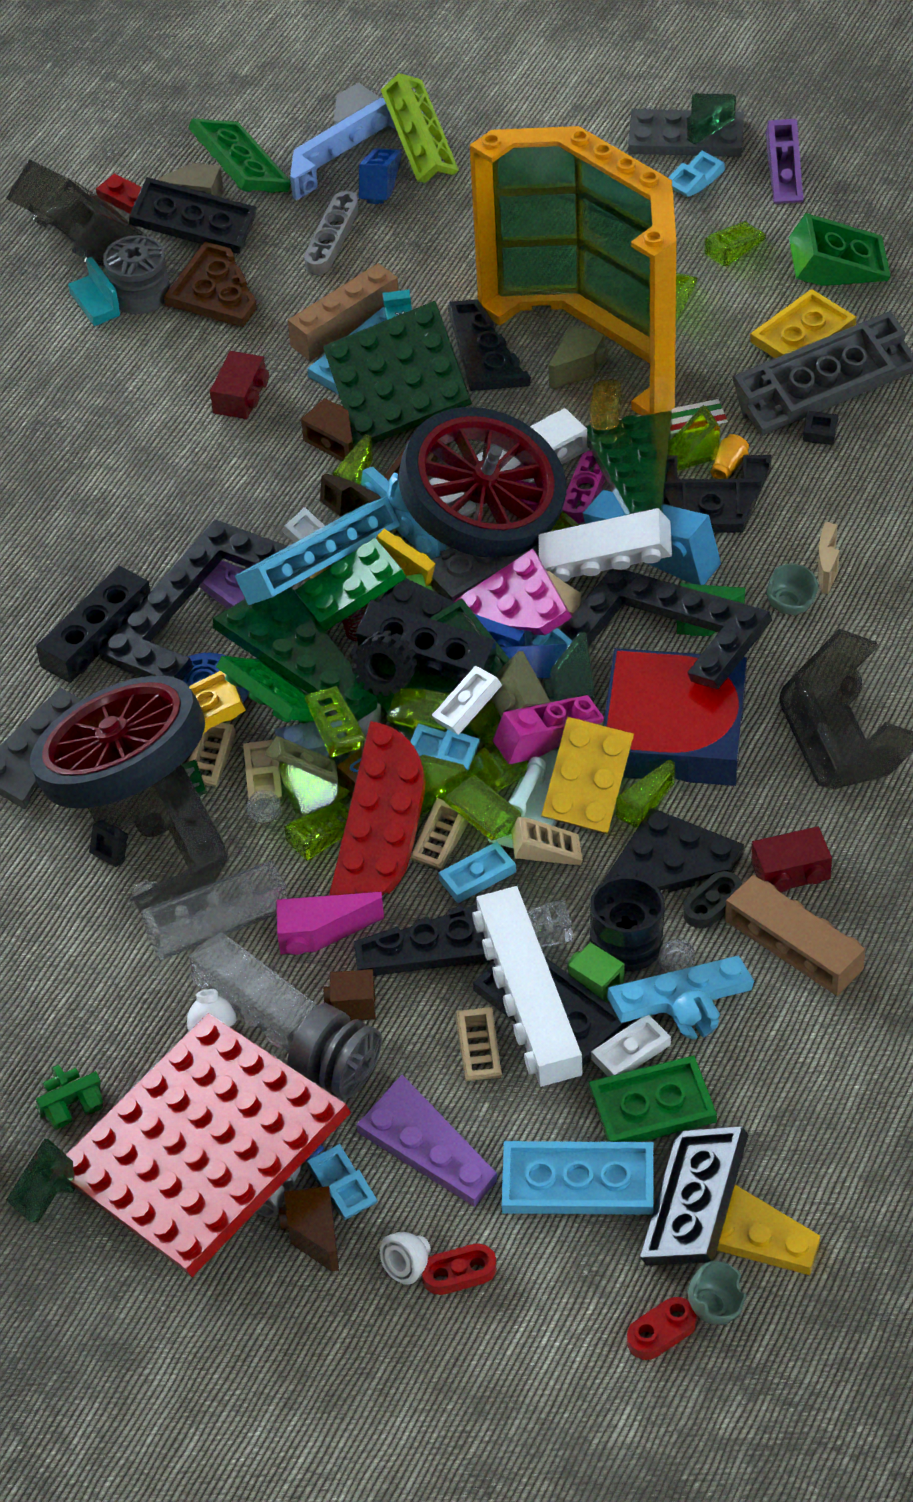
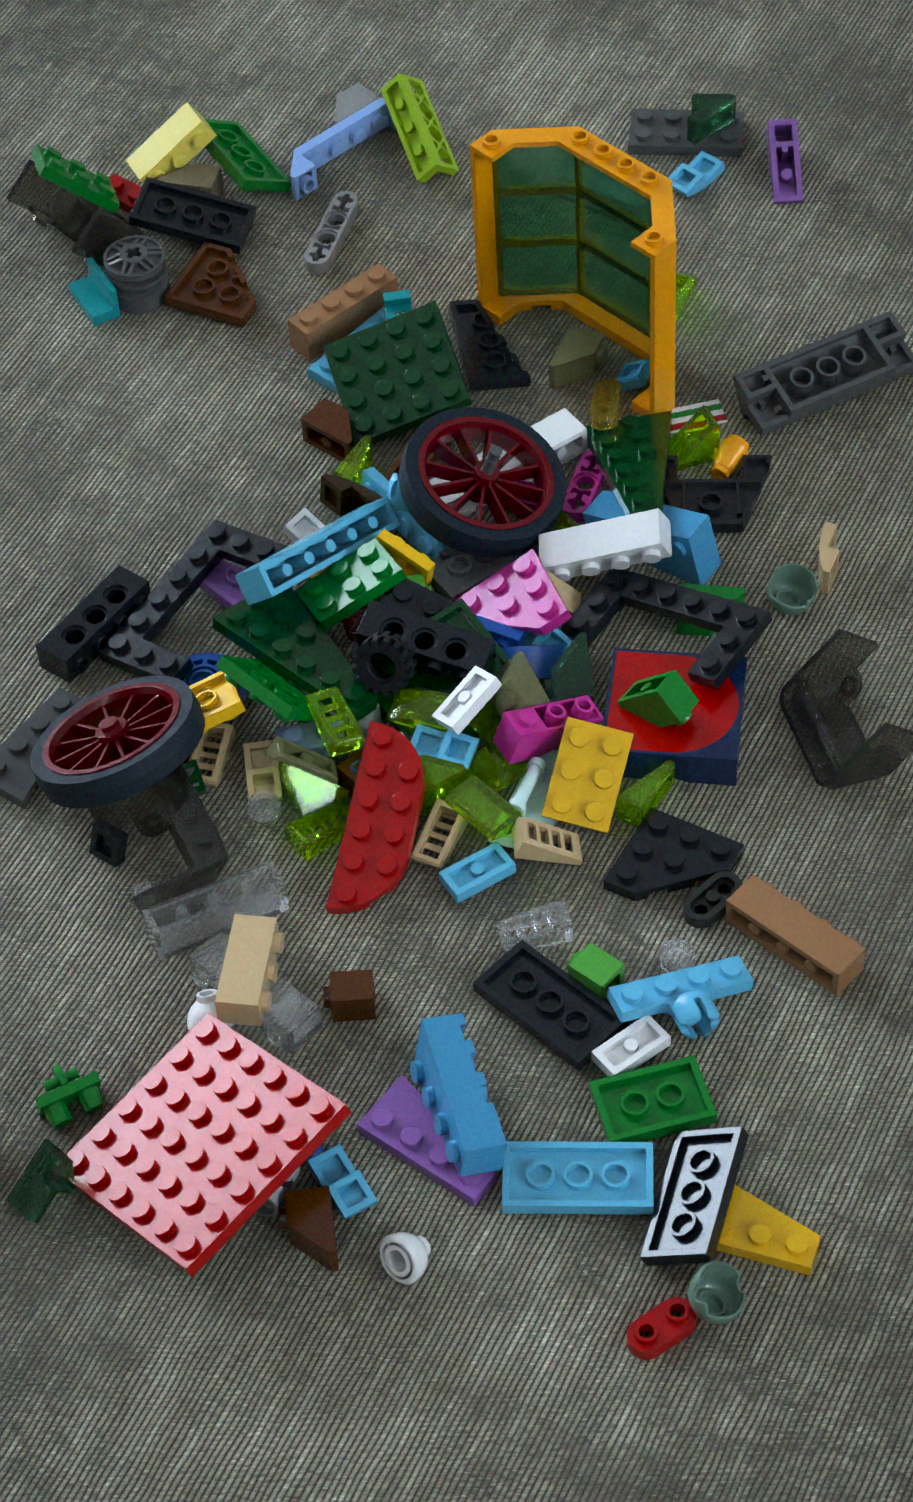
(75, 178): none -> green plate
(172, 144): none -> light yellow brick
(239, 385): dark red brick -> none
(249, 970): none -> tan brick
(322, 920): dark pink slope -> none
(335, 1050): flat silver wheel -> none
(378, 174): blue slope -> none
(425, 945): black wing -> none
(457, 1096): none -> dark azure wedge
(457, 1267): red plate -> none
(477, 1018): tan slope -> none
(528, 987): white brick -> none
(628, 920): black wheel -> none
(634, 374): none -> dark azure tile
(660, 699): none -> green slope
(722, 247): clear neon green slope -> none
(792, 859): dark red brick -> none
(801, 324): yellow plate -> none
(820, 428): black plate -> none
(836, 253): green slope -> none

